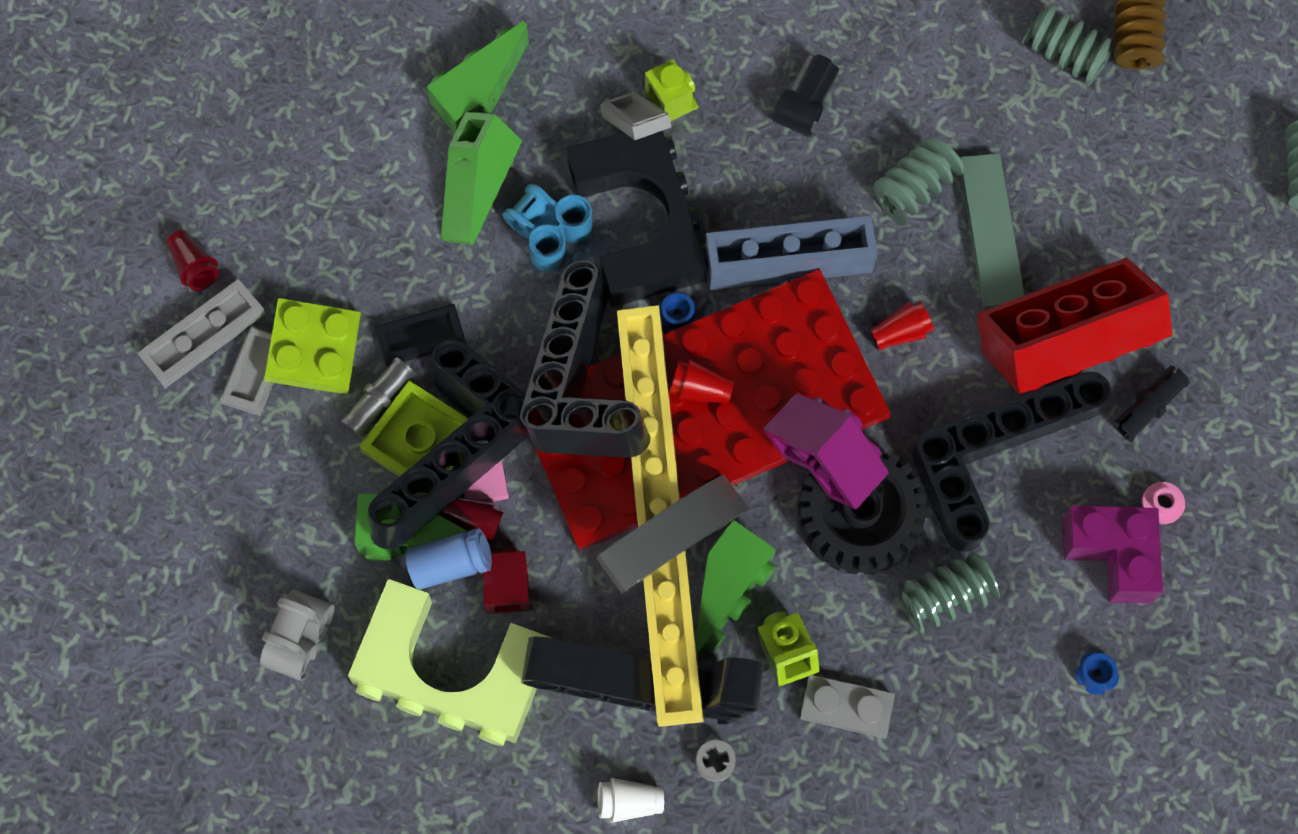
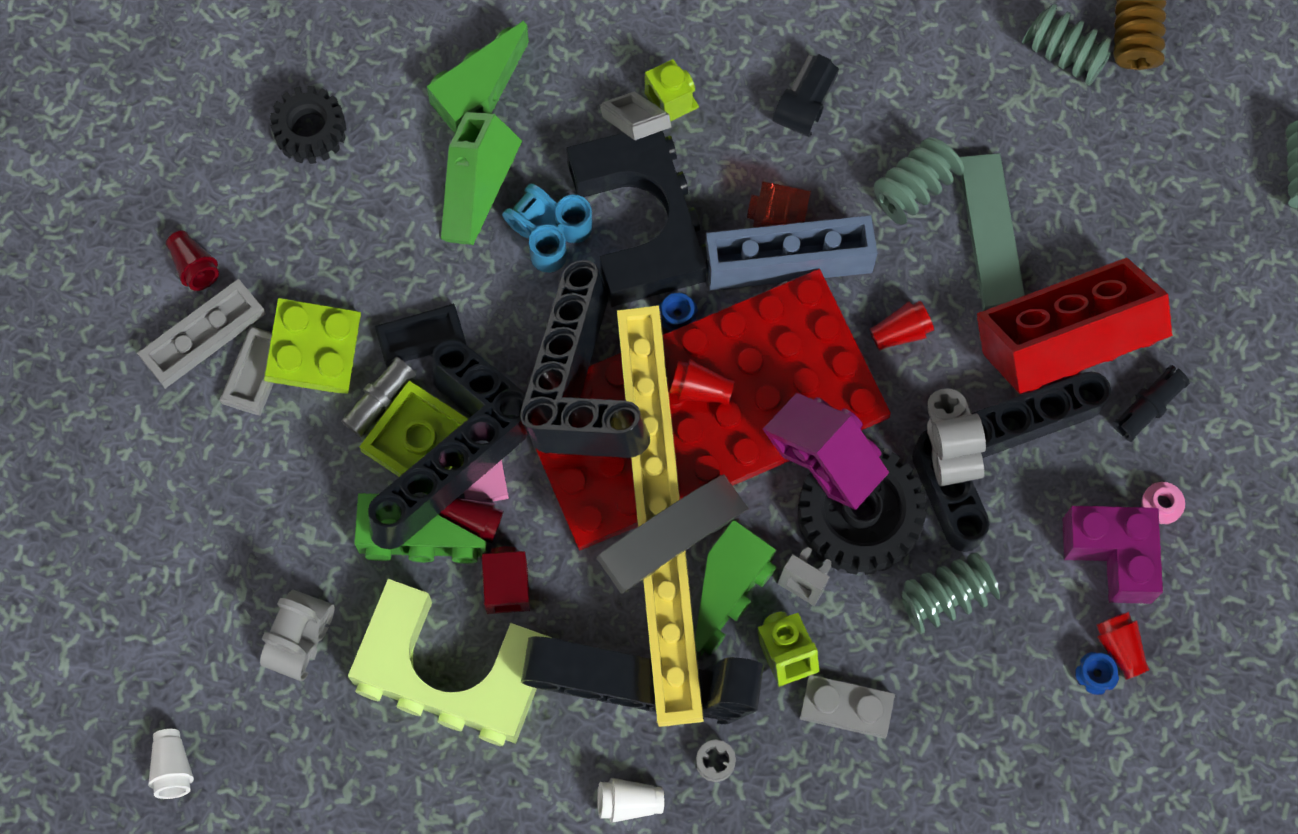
(169, 766): none -> white cone
(308, 103): none -> black tyre
(448, 559): medium blue piece -> none
(778, 205): none -> clear red brick
(803, 578): none -> light grey tile
(955, 438): none -> light grey piece
(1124, 644): none -> red cone

